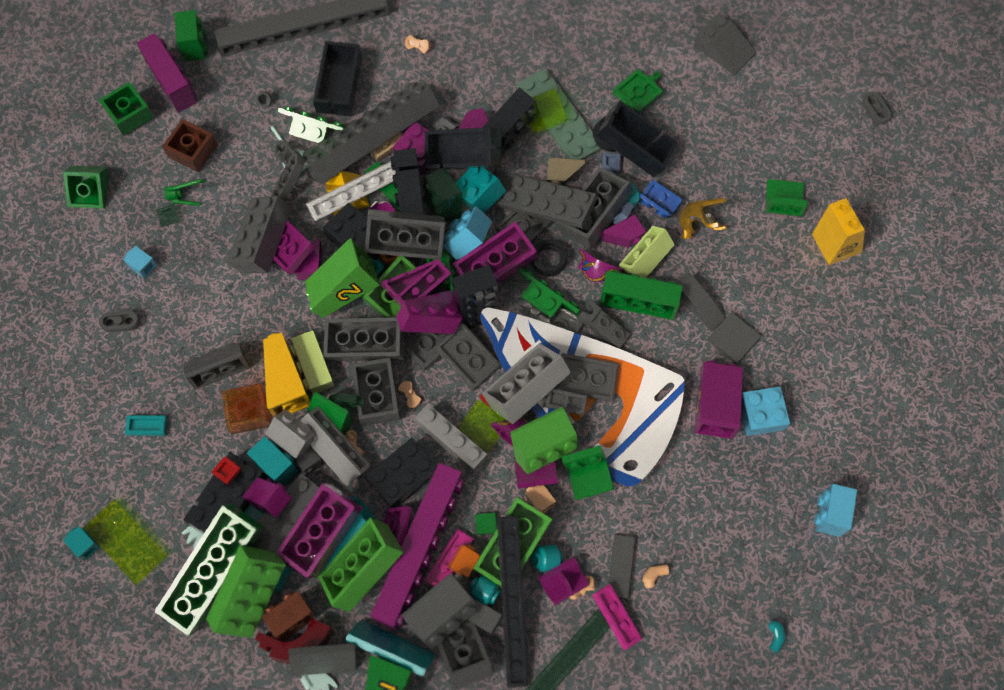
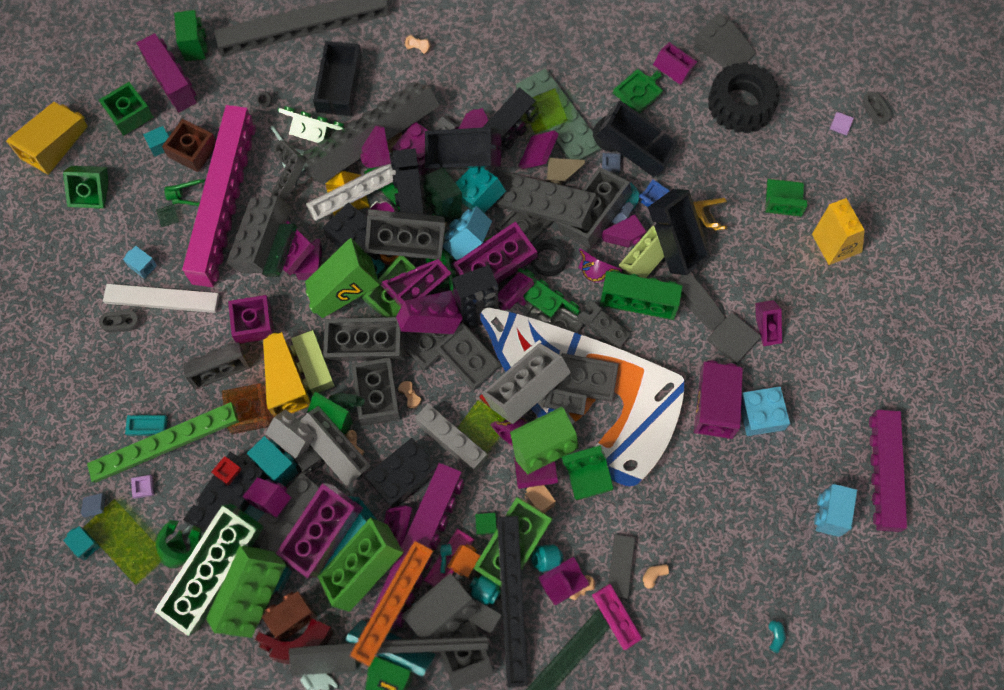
(48, 136): none -> yellow slope
(93, 505): none -> sand blue tile
(142, 486): none -> lavender tile
(156, 139): none -> teal brick
(161, 298): none -> white tile
(163, 442): none -> bright green plate
(174, 552): none -> green piece
(219, 197): none -> dark pink brick
(250, 319): none -> magenta brick
(279, 250): none -> clear green tile
(375, 149): none -> magenta slope
(391, 604): none -> orange plate
(434, 644): none -> dark grey axle
(445, 550): none -> teal hand
(514, 292): none -> magenta panel
(538, 149): none -> magenta tile
(675, 63): none -> magenta brick
(679, 231): none -> black piece
(750, 79): none -> black tyre
(769, 322): none -> magenta slope
(841, 123): none -> lavender tile
(888, 471): none -> magenta brick

